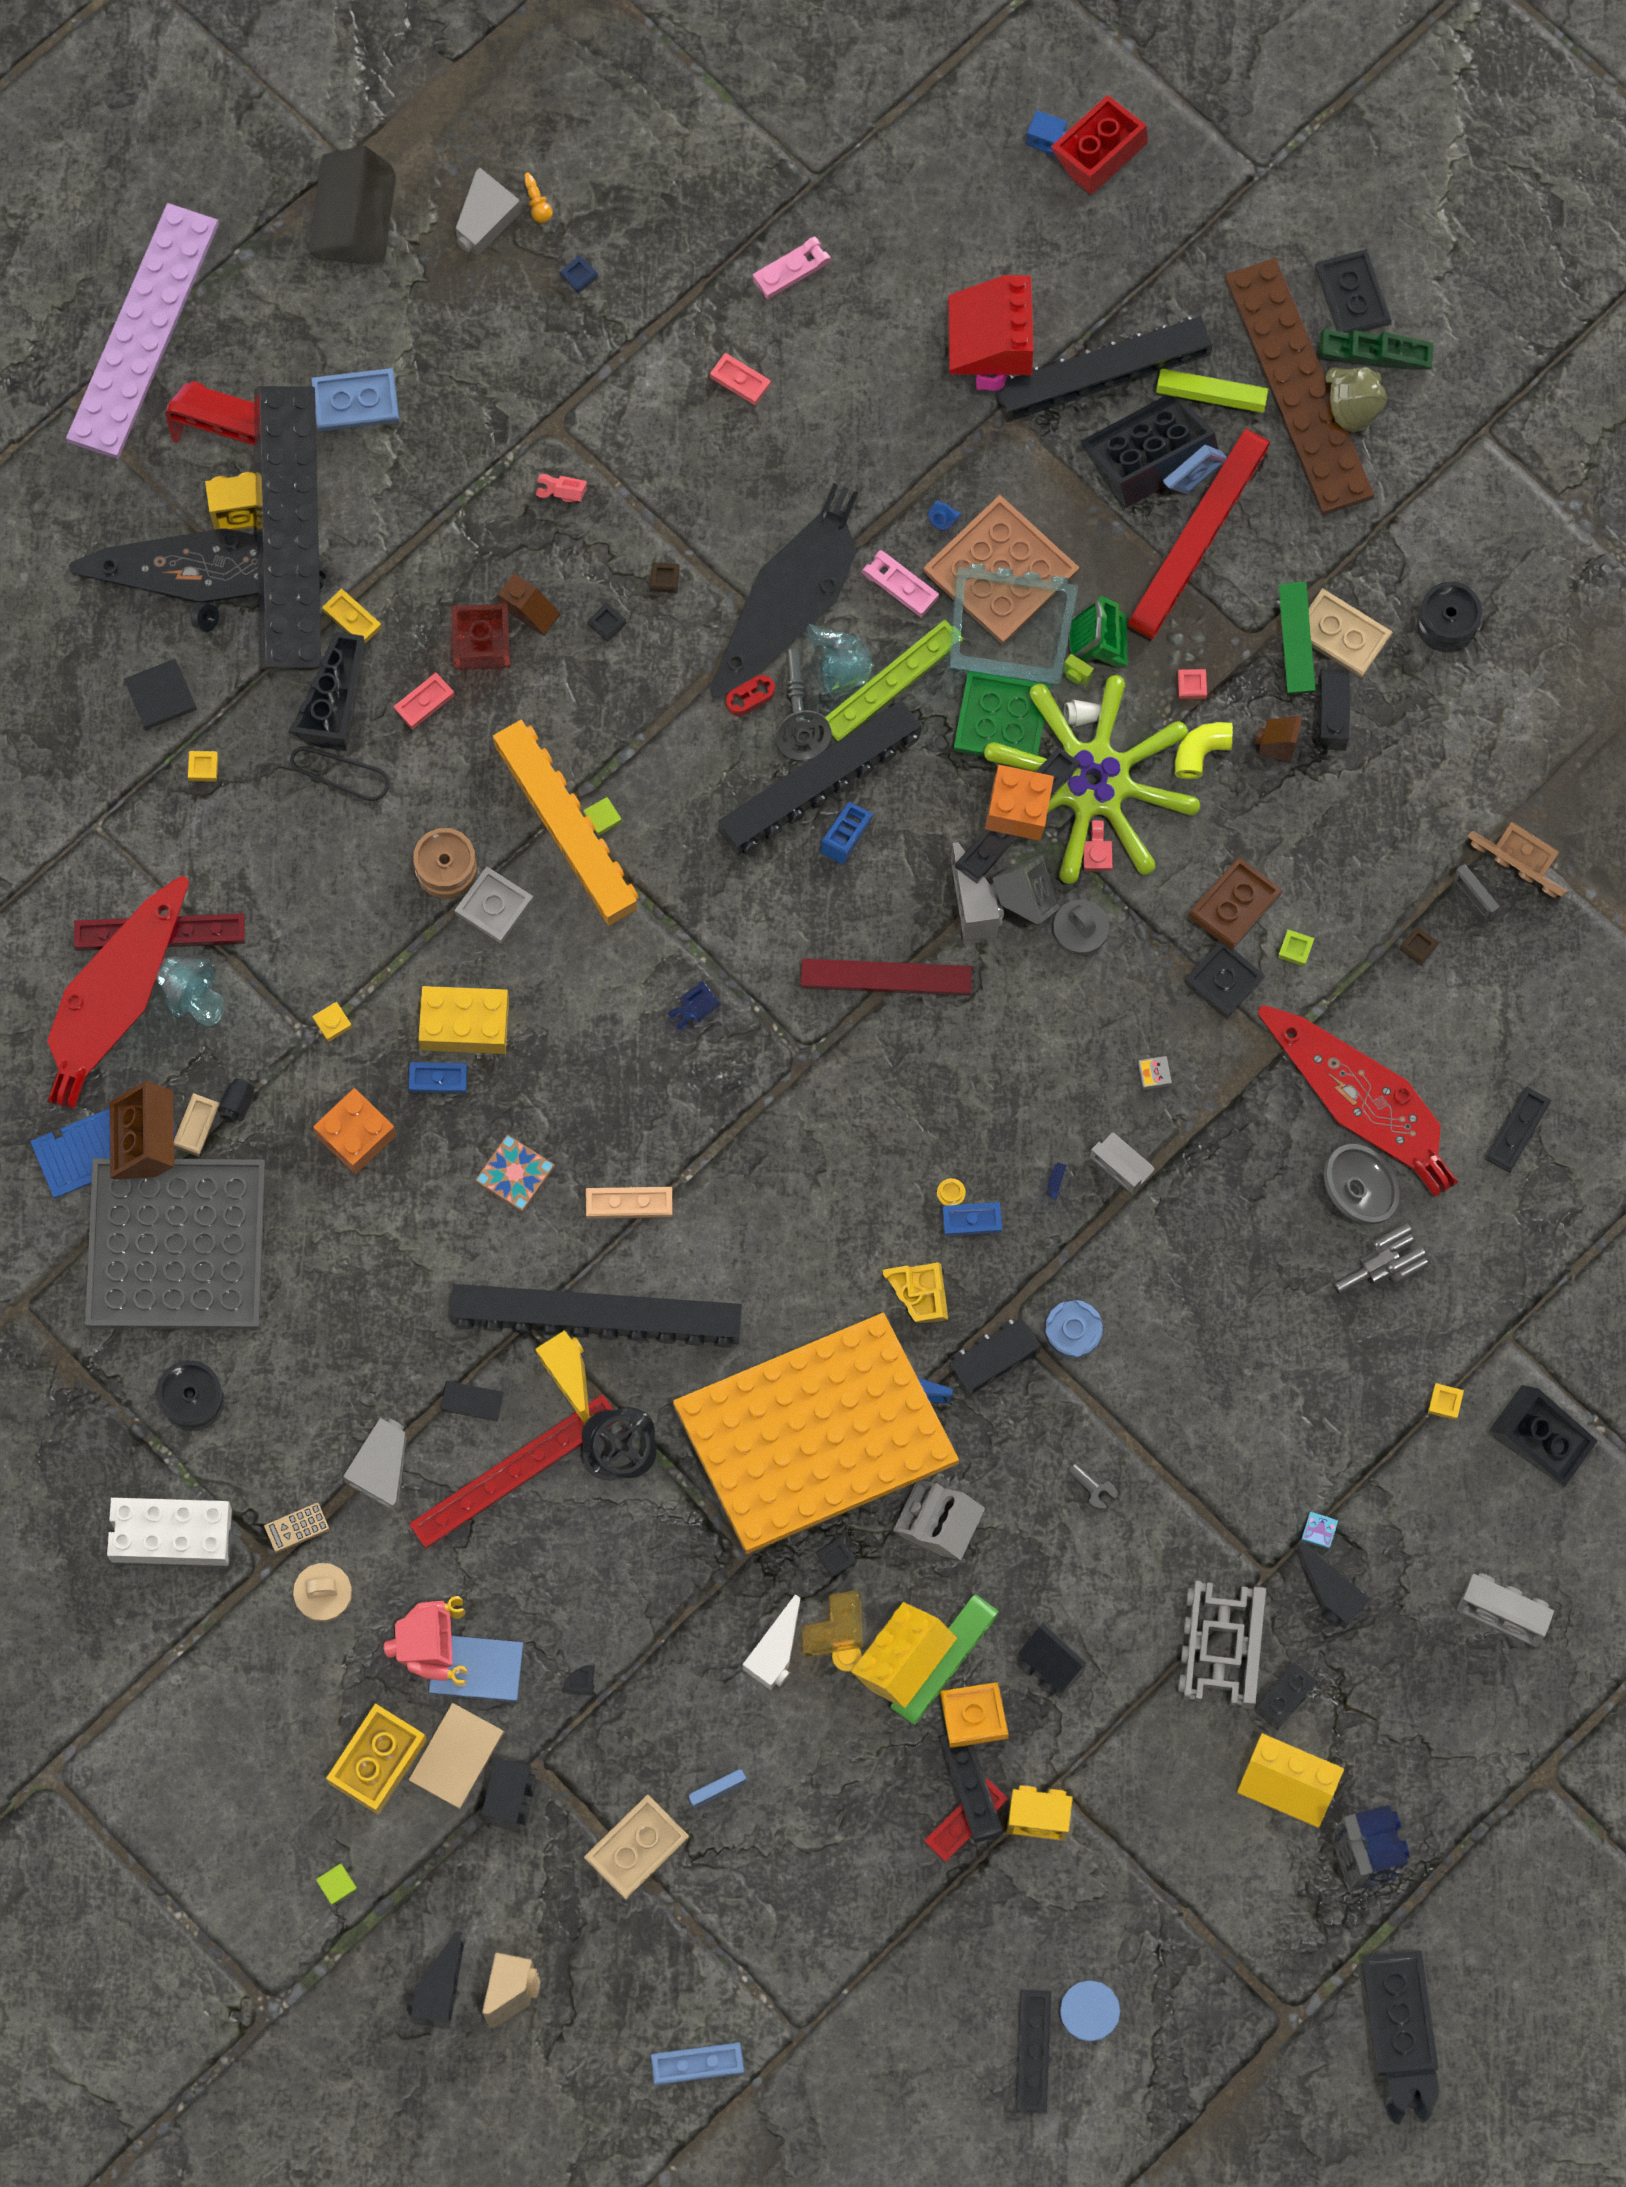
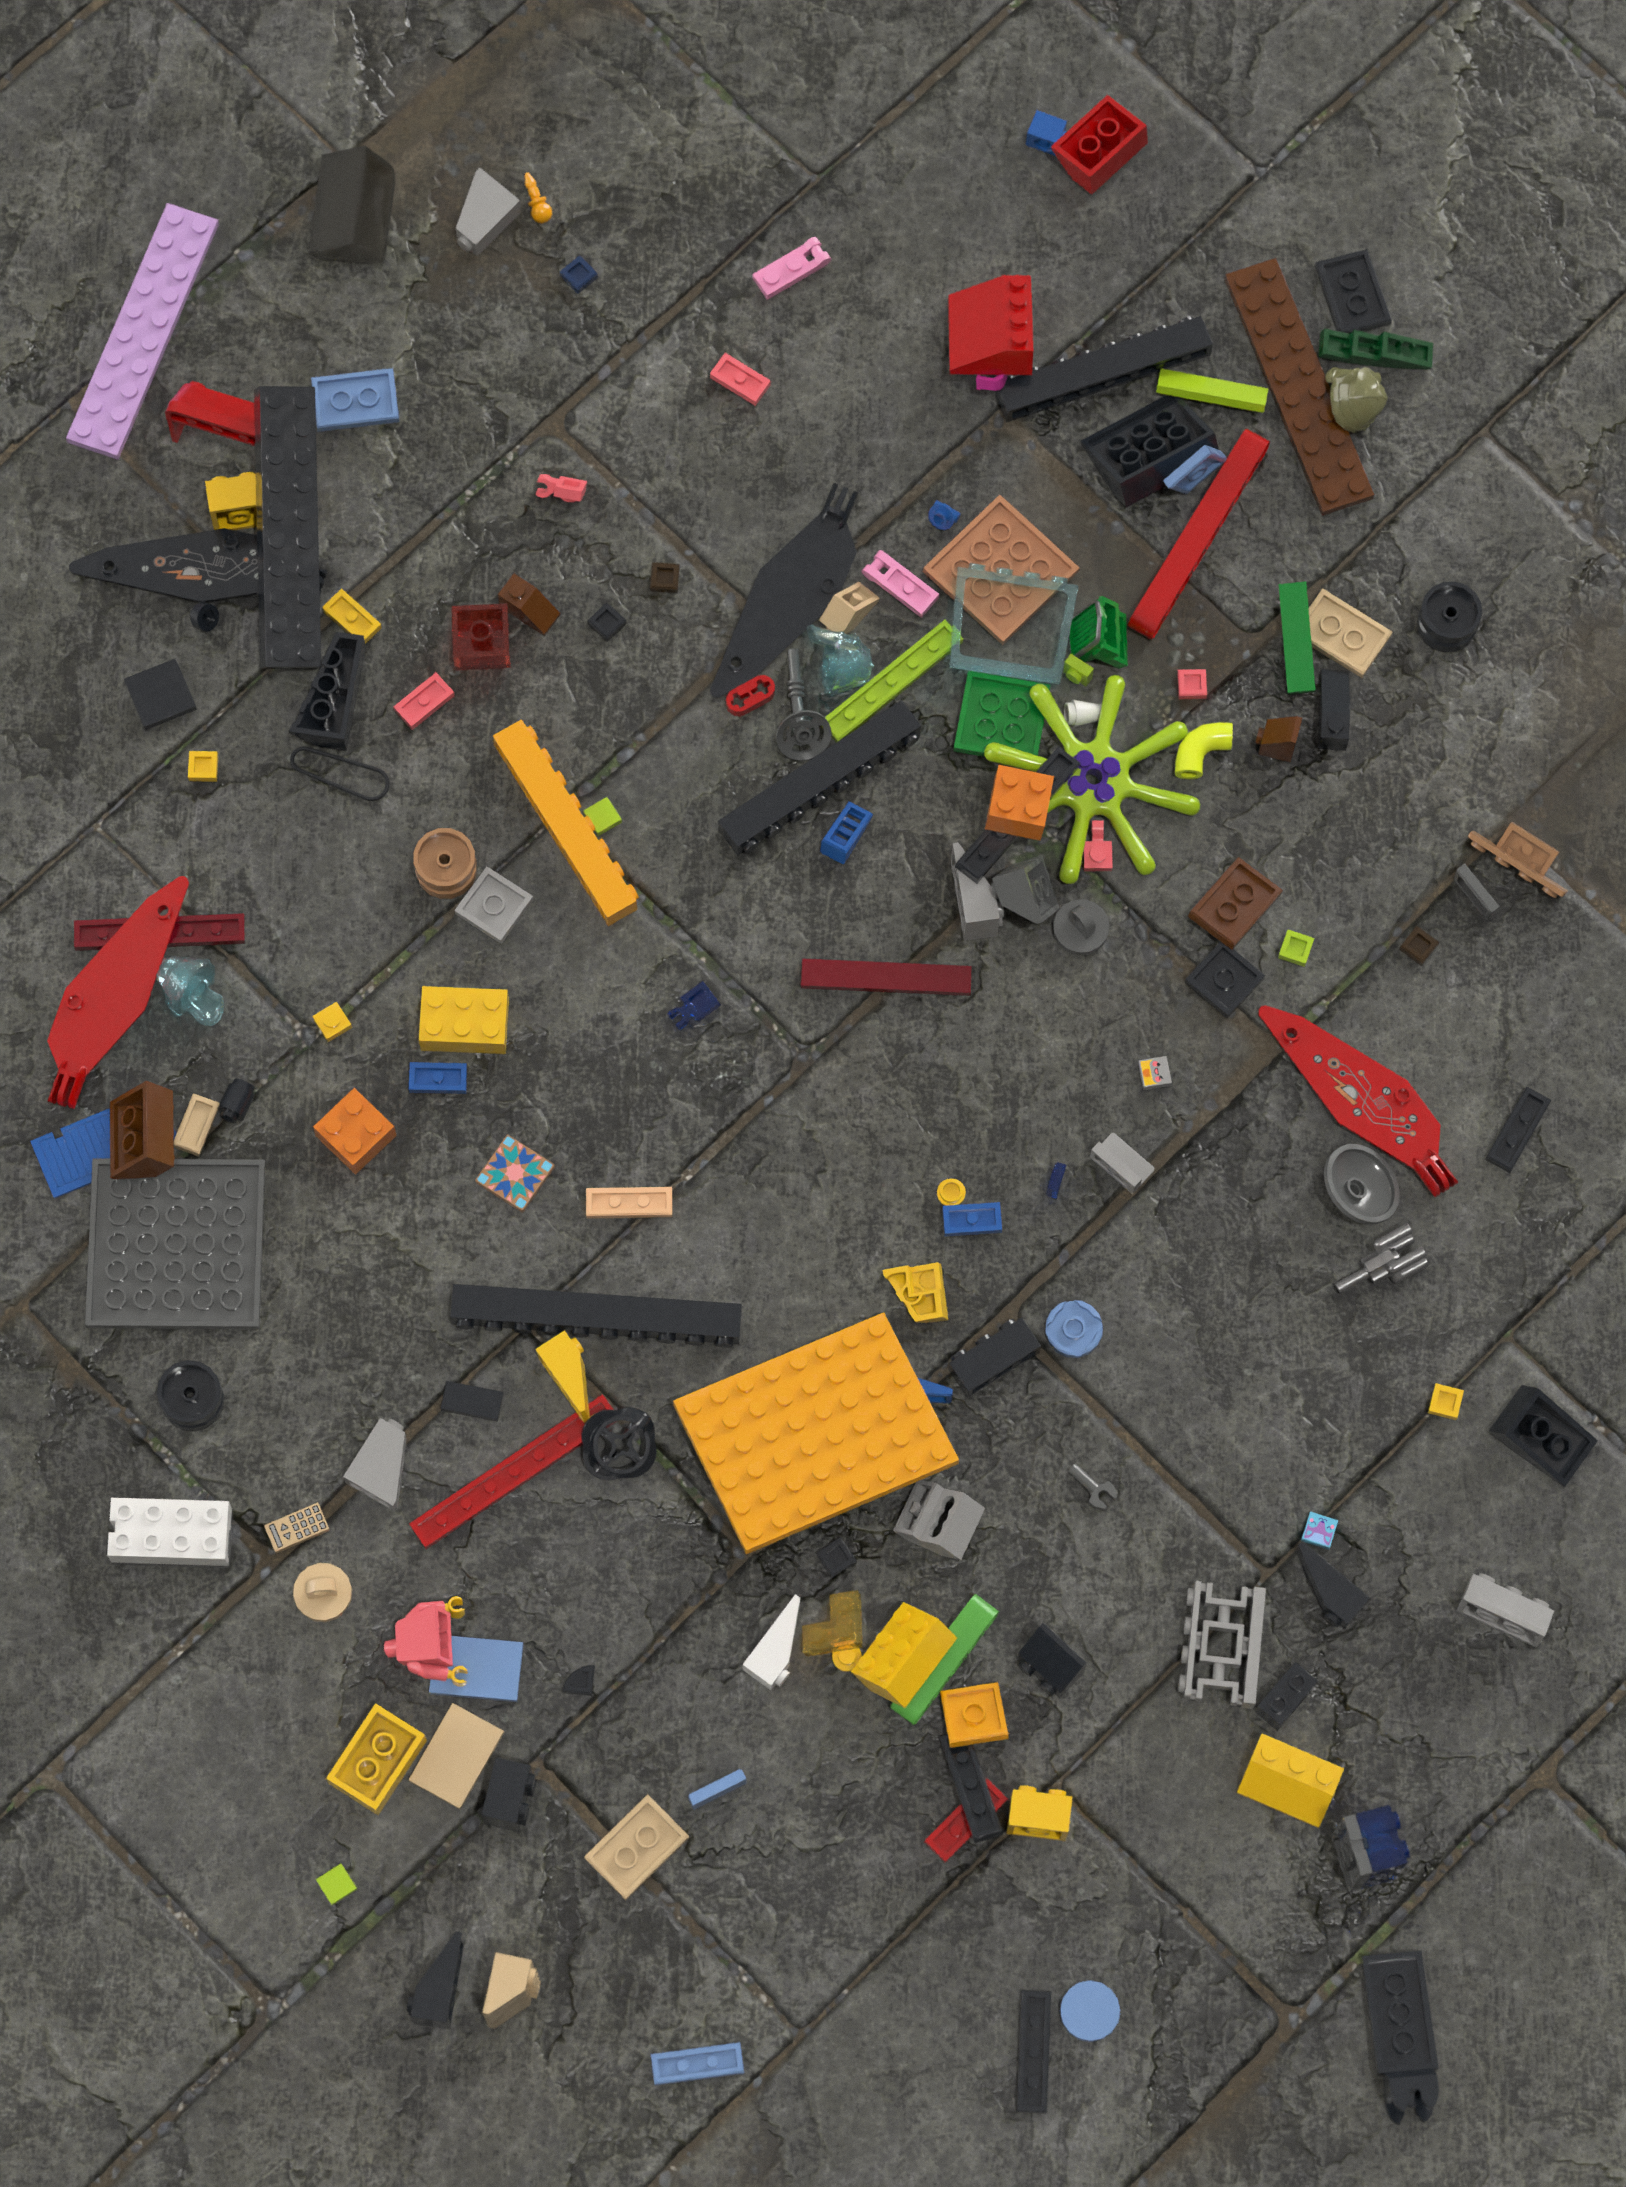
(848, 608): none -> tan slope

